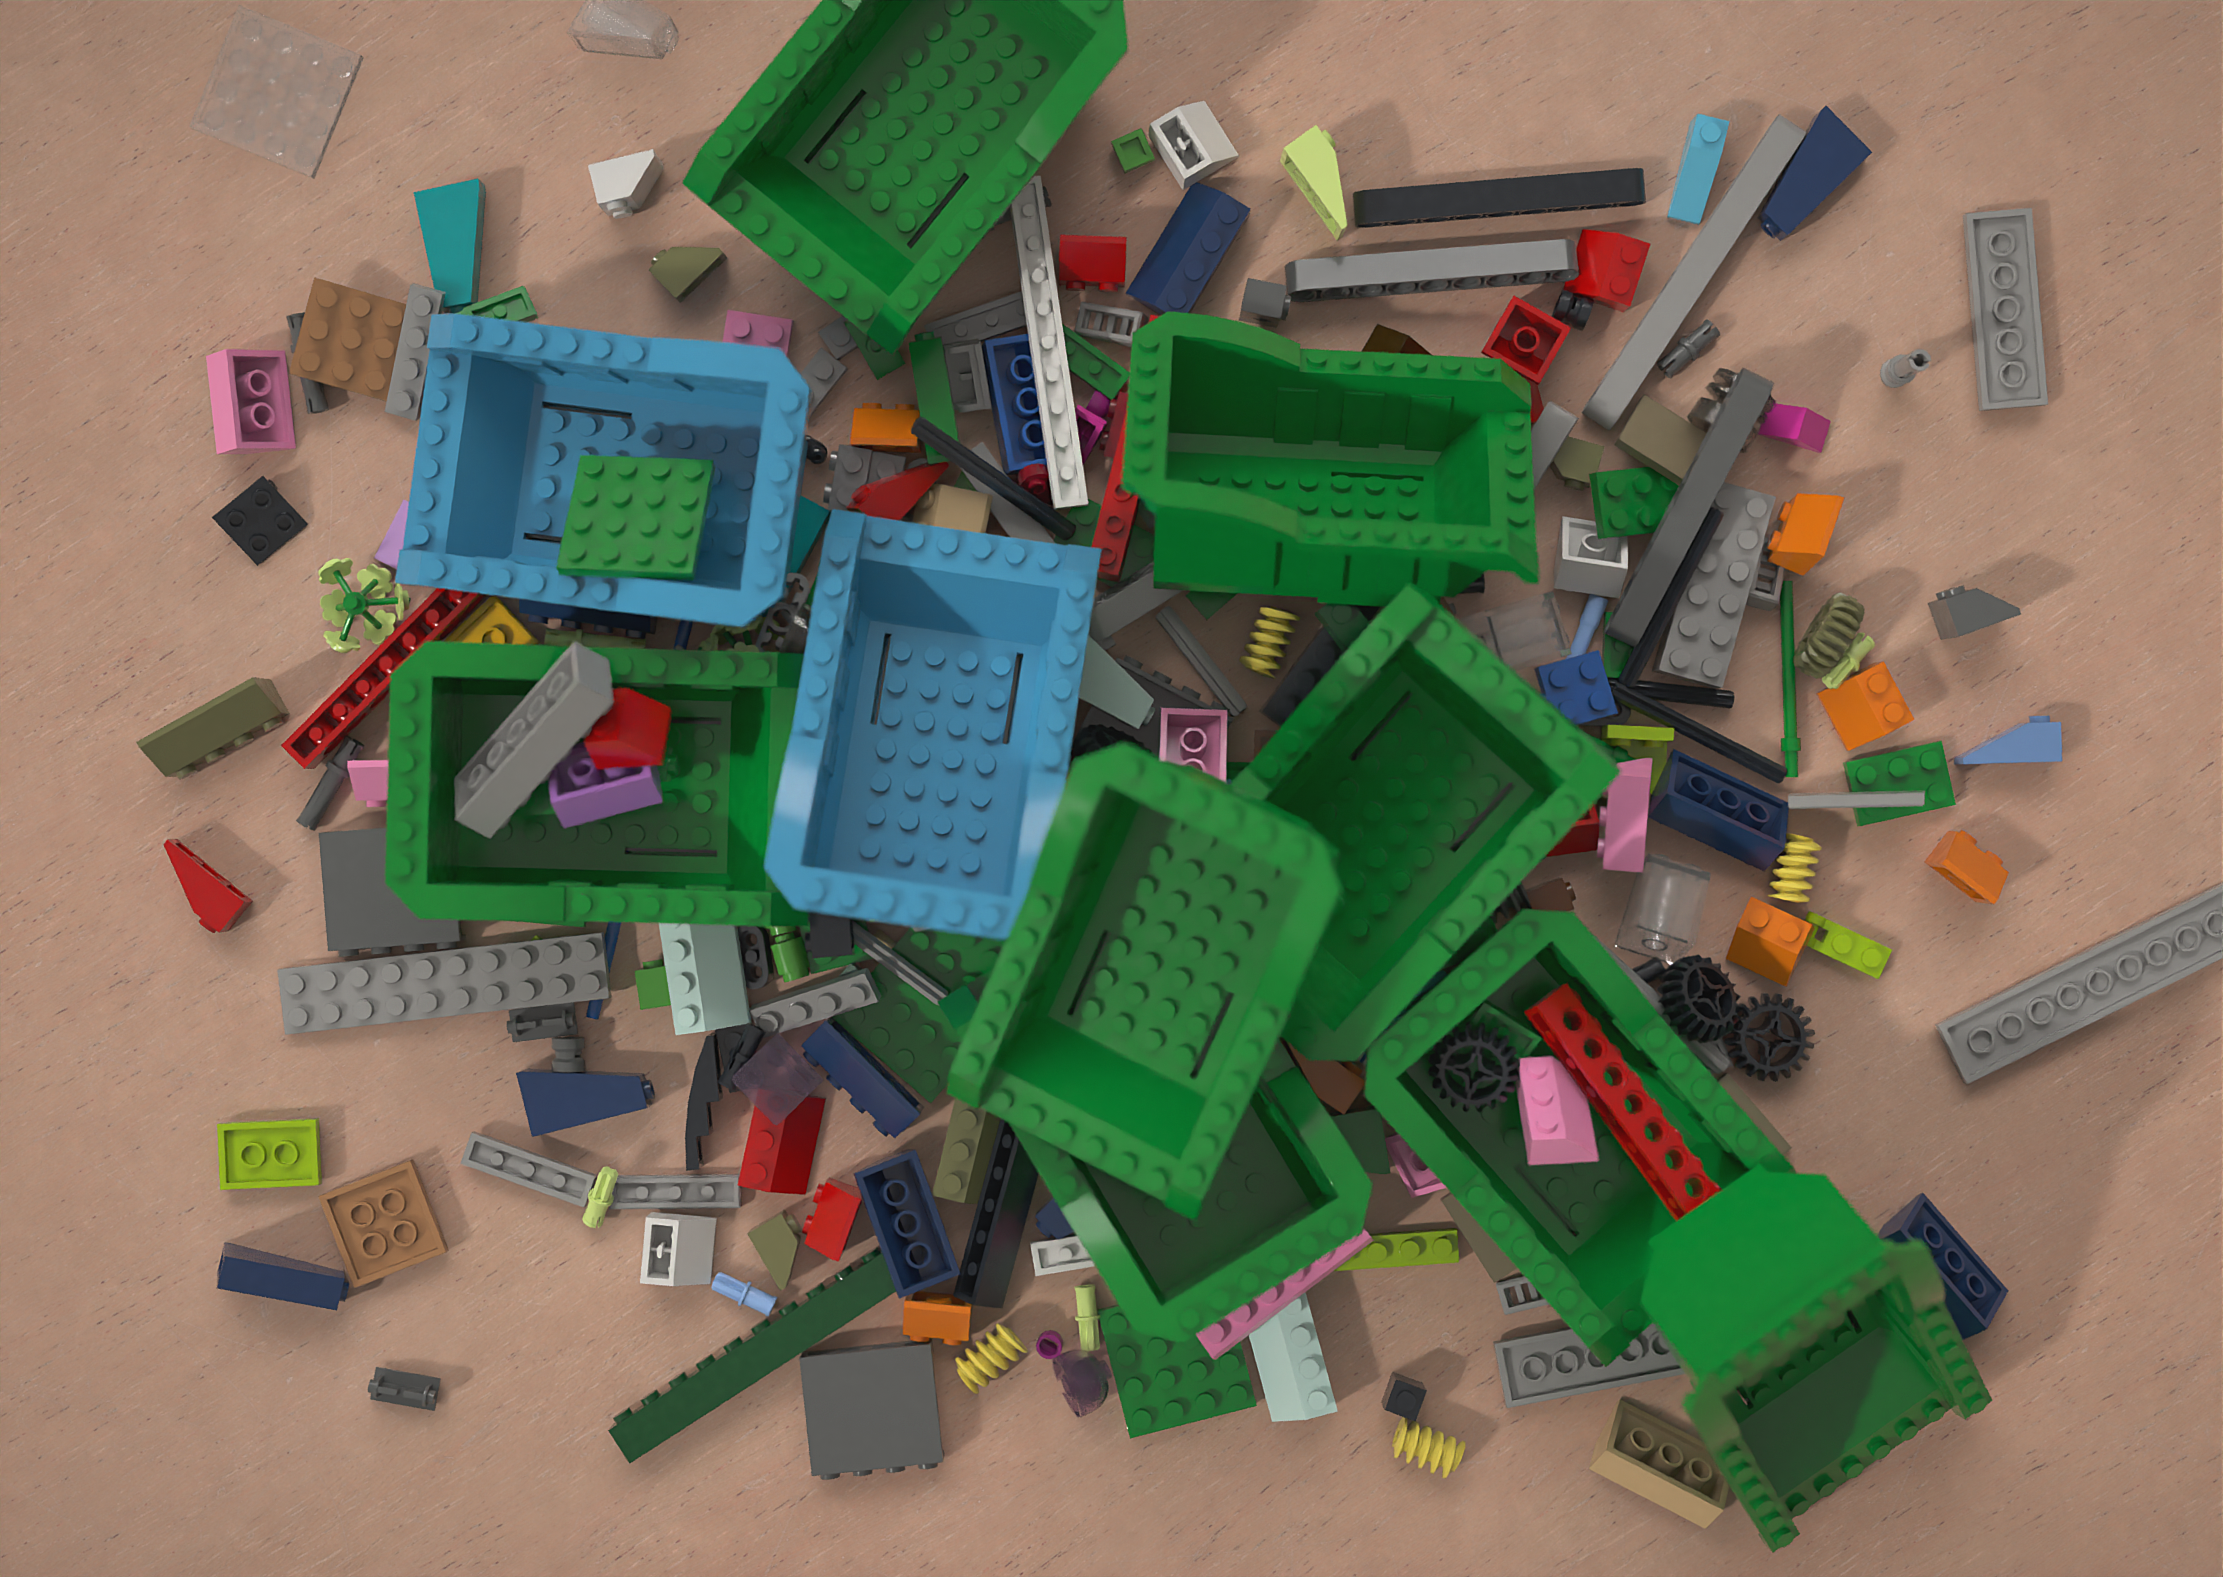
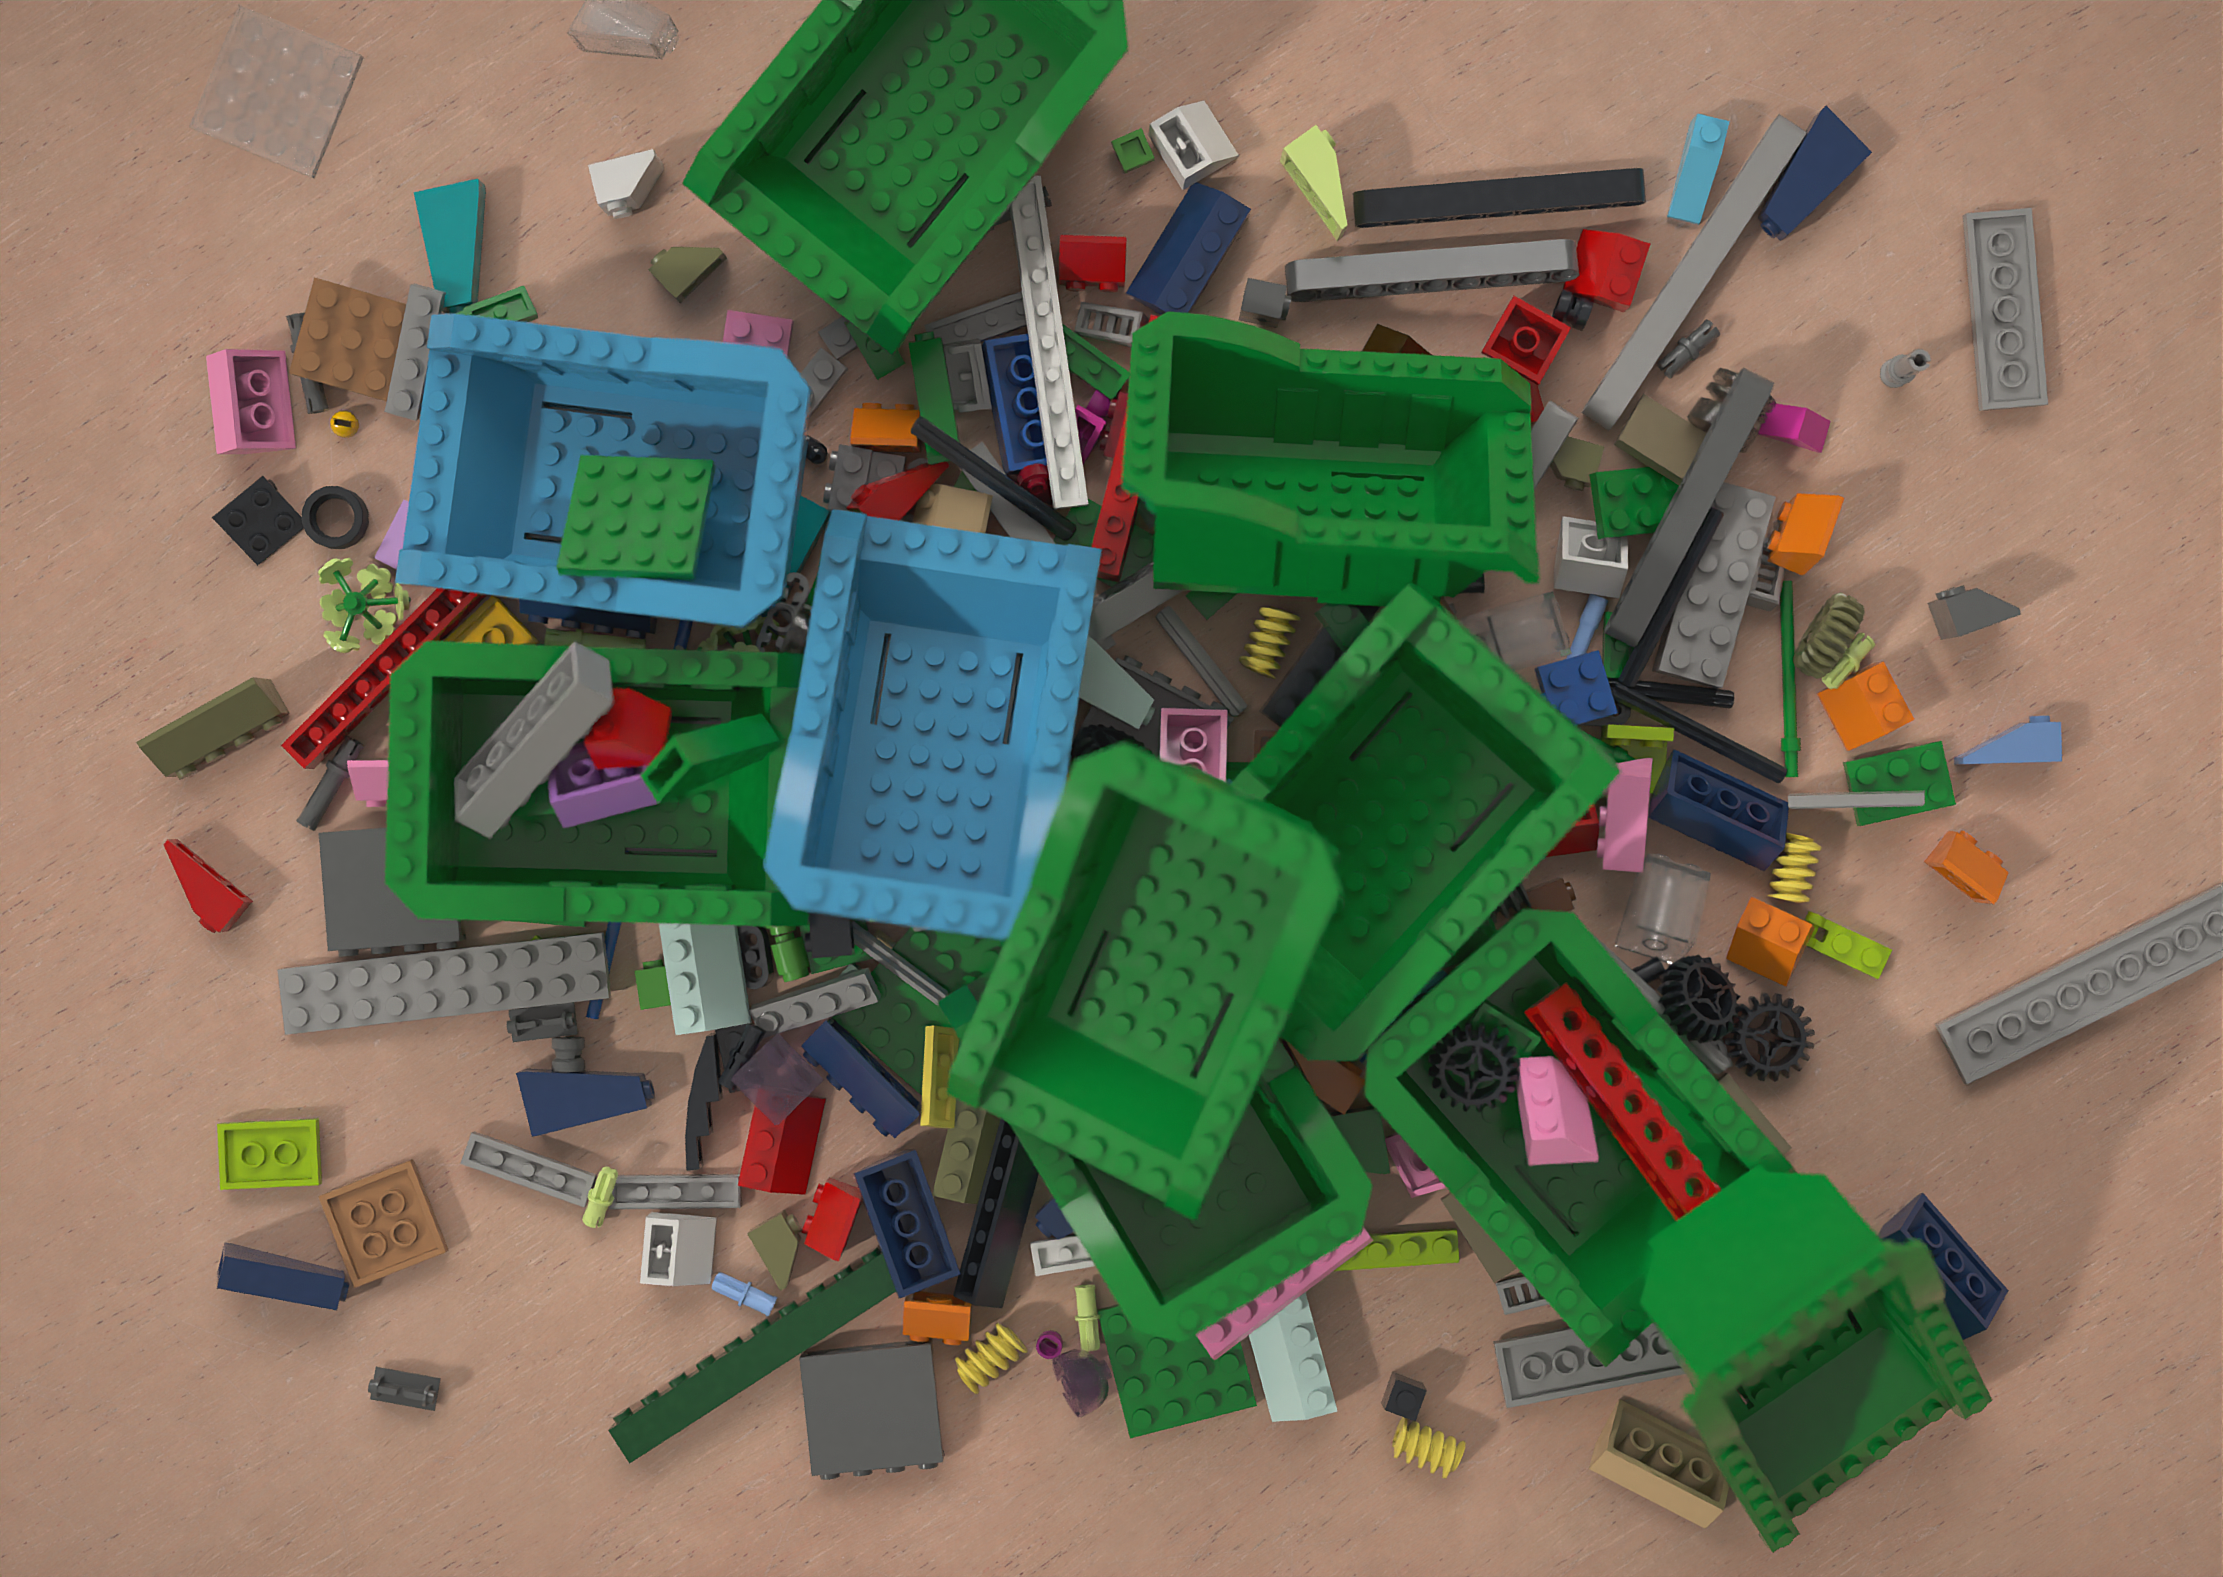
(310, 509): none -> black tyre
(342, 431): none -> yellow hinge
(708, 755): none -> green slope
(939, 1055): none -> light yellow plate

